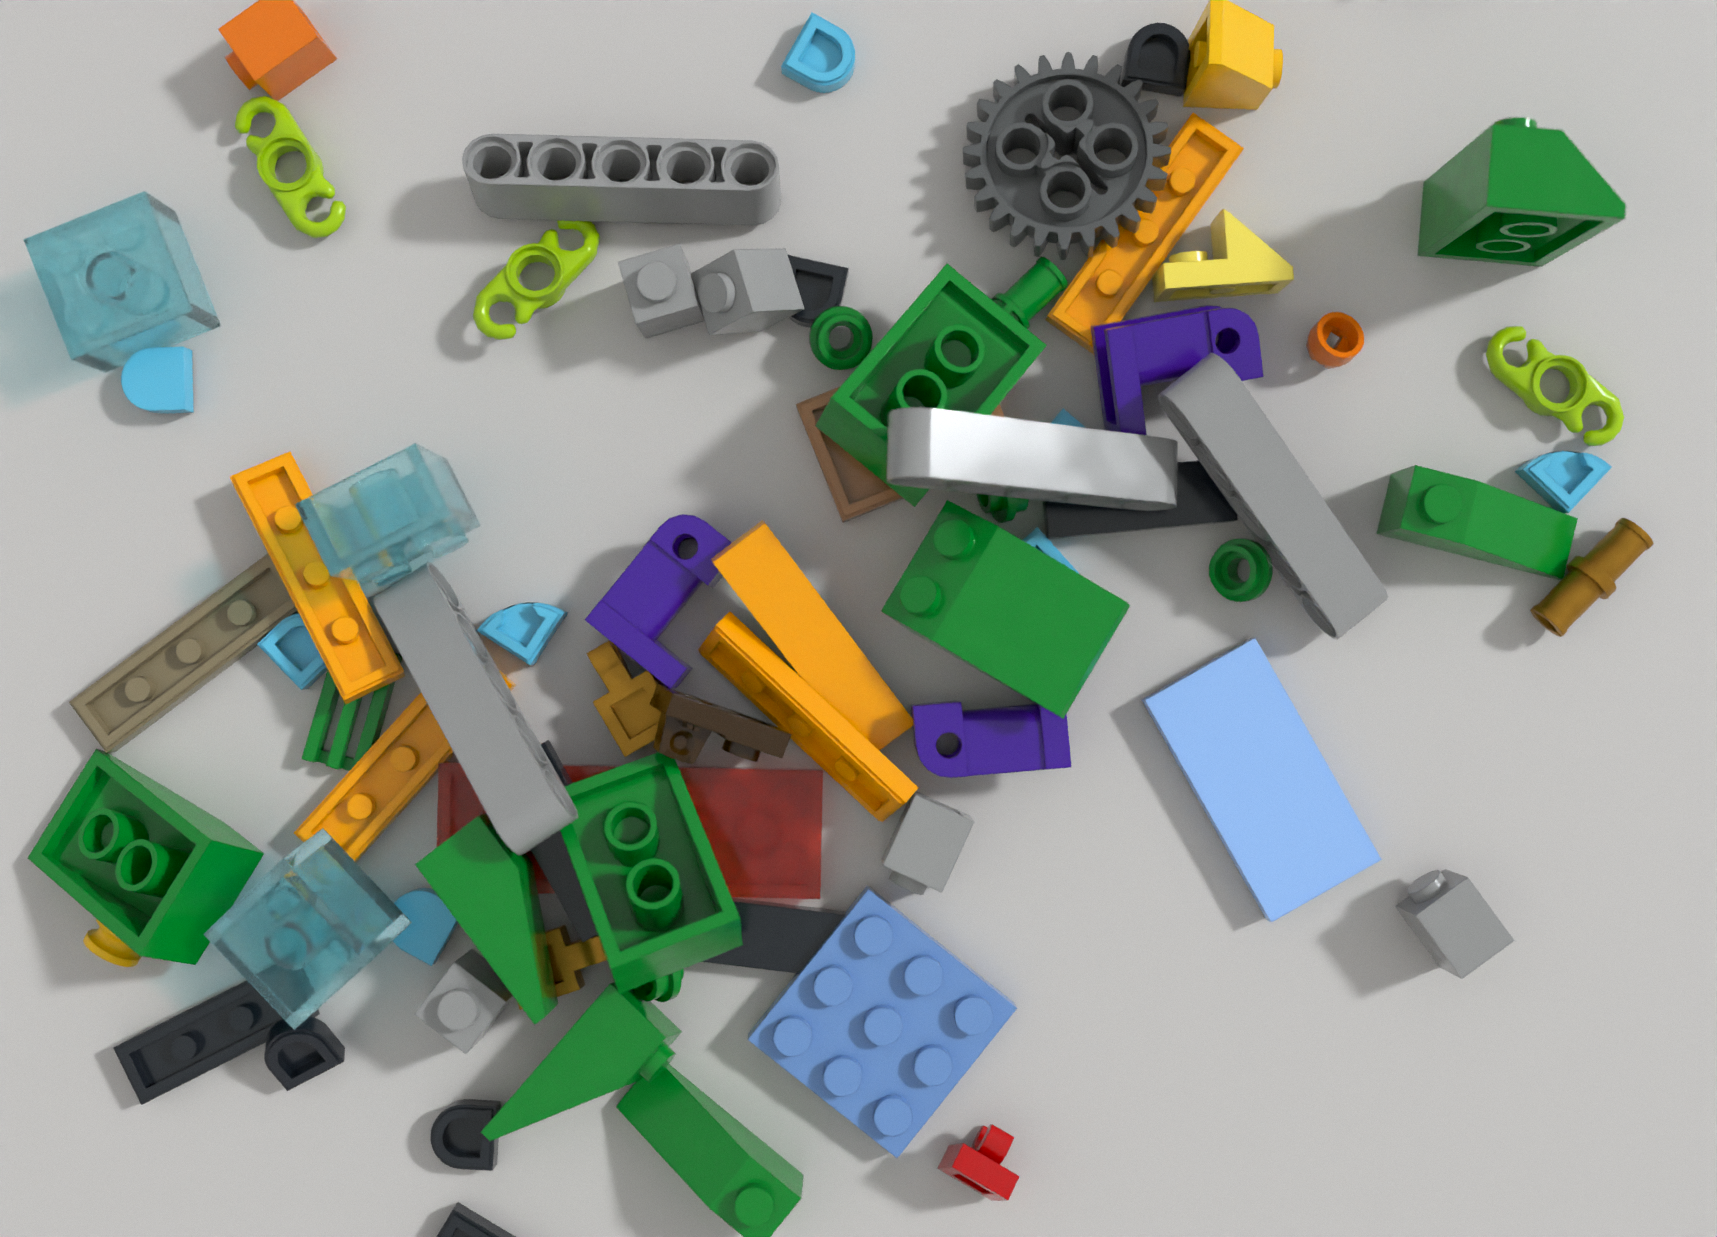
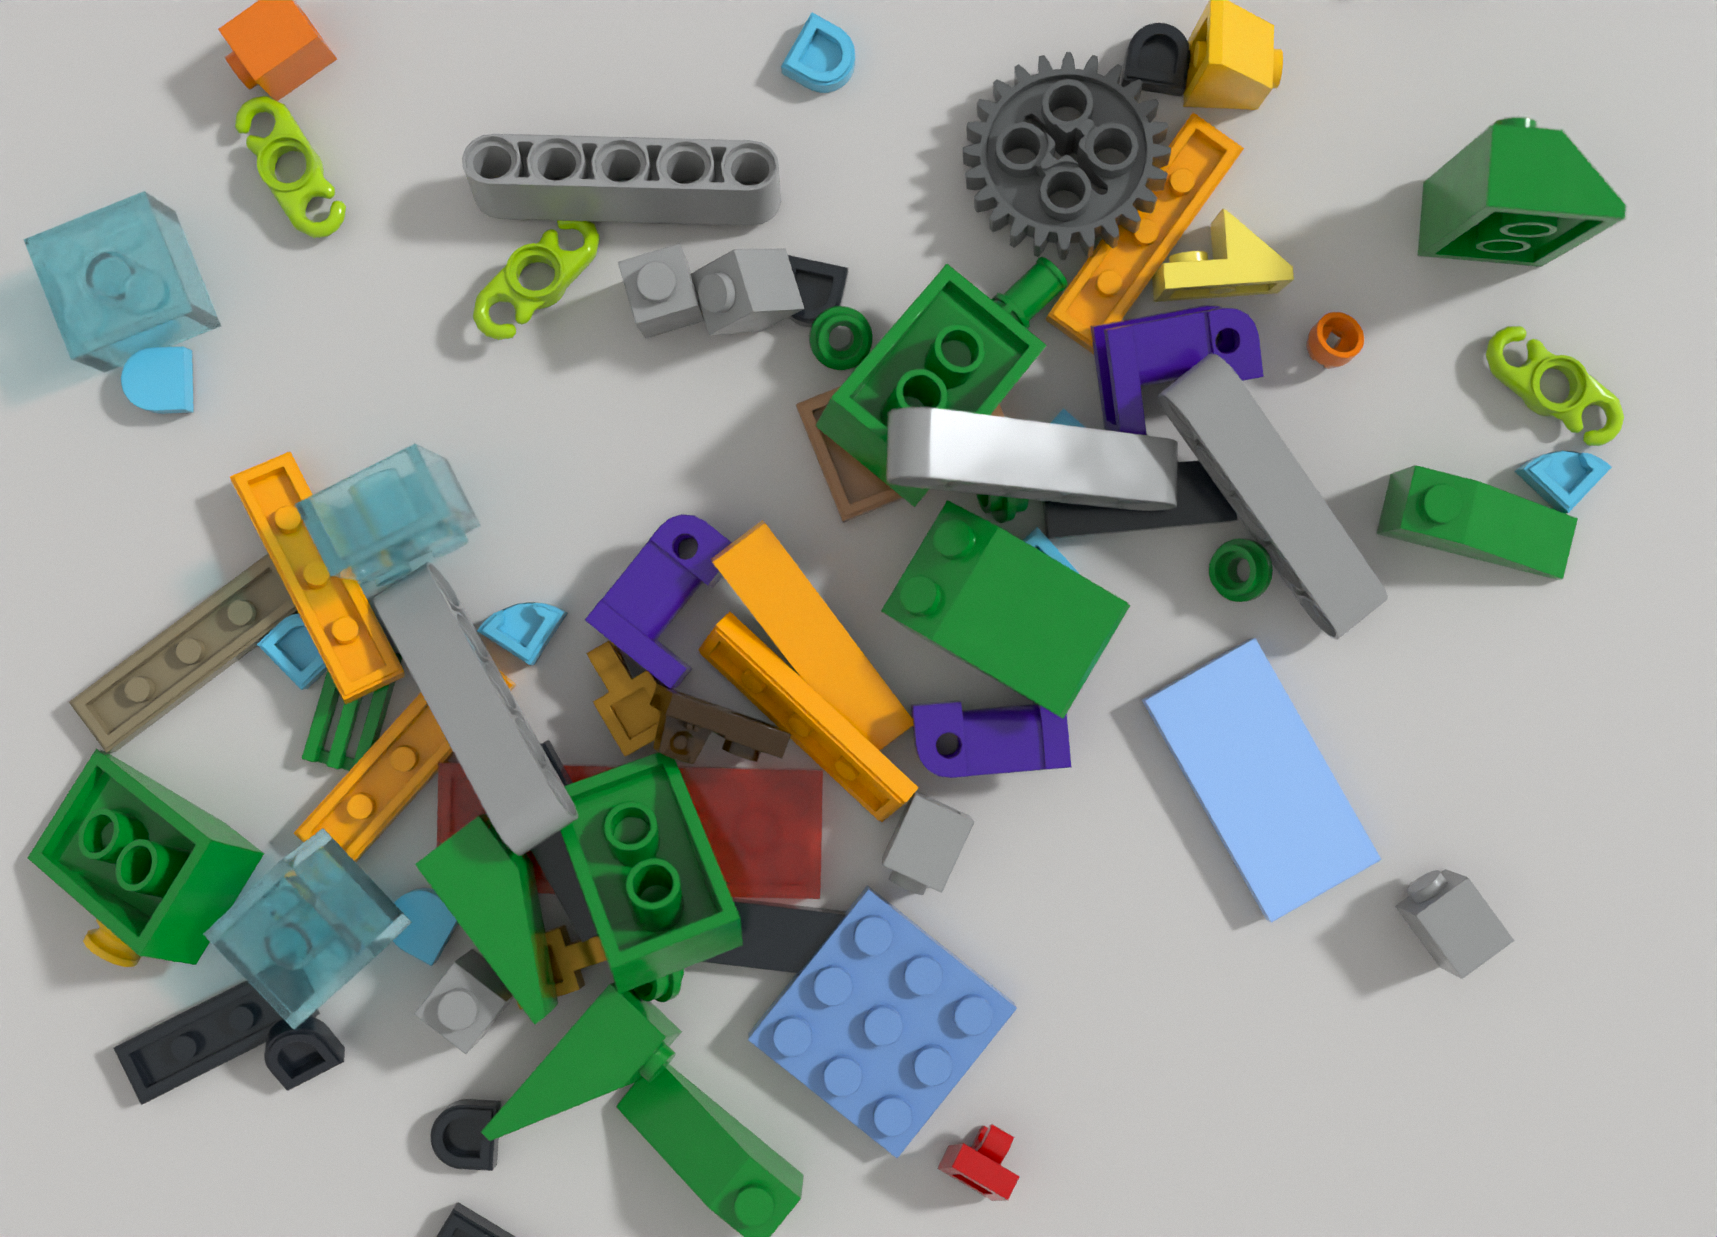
(1591, 576): pearl gold pin -> none

